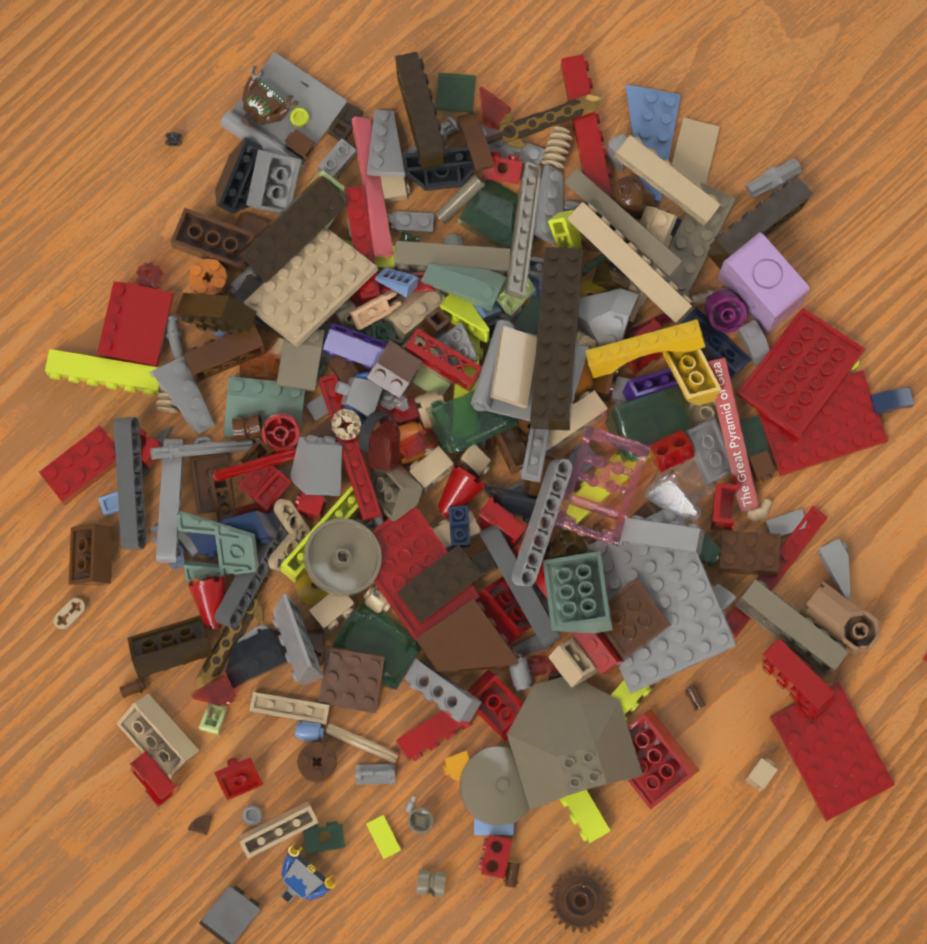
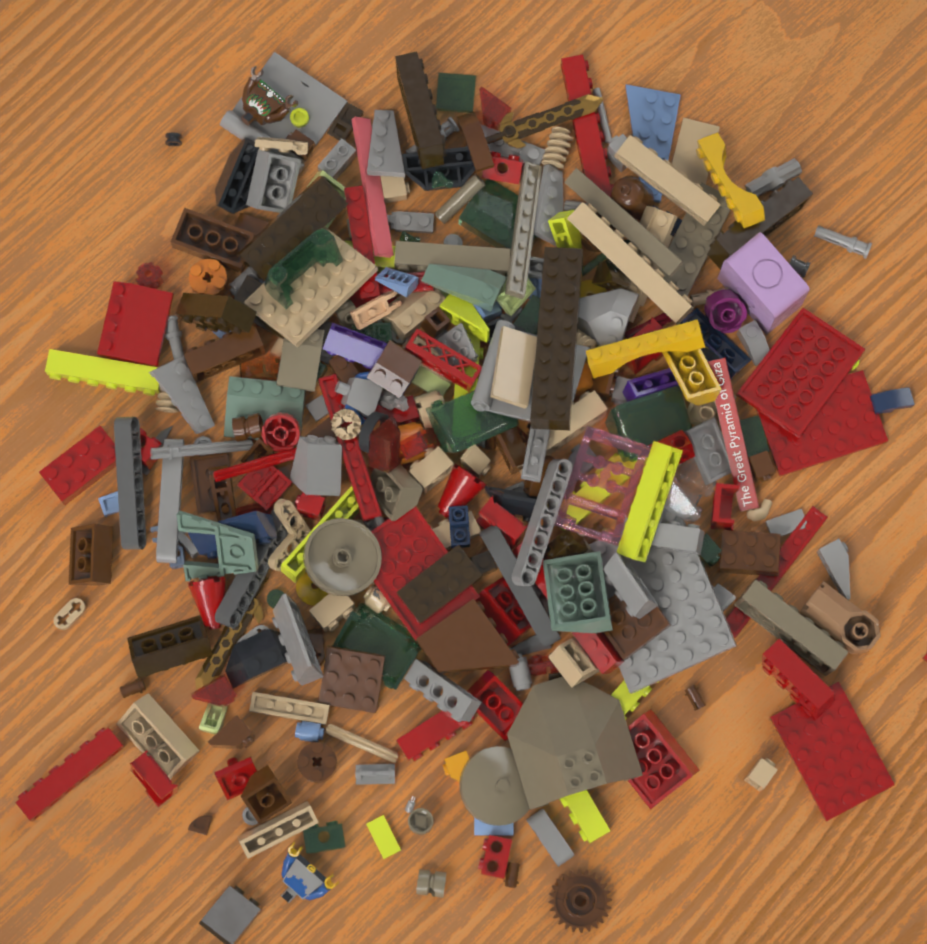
(69, 774): none -> red brick
(233, 736): none -> reddish brown slope
(264, 795): none -> reddish brown slope
(273, 597): none -> clear green tile
(282, 145): none -> tan hinge
(317, 247): none -> clear green windscreen
(440, 181): none -> clear green rock
(550, 837): none -> light grey beam
(603, 118): none -> light grey bar
(629, 586): none -> light grey slope
(649, 501): none -> neon yellow brick
(745, 205): none -> yellow arch
(799, 266): none -> dark grey bush
(850, 244): none -> light grey pin

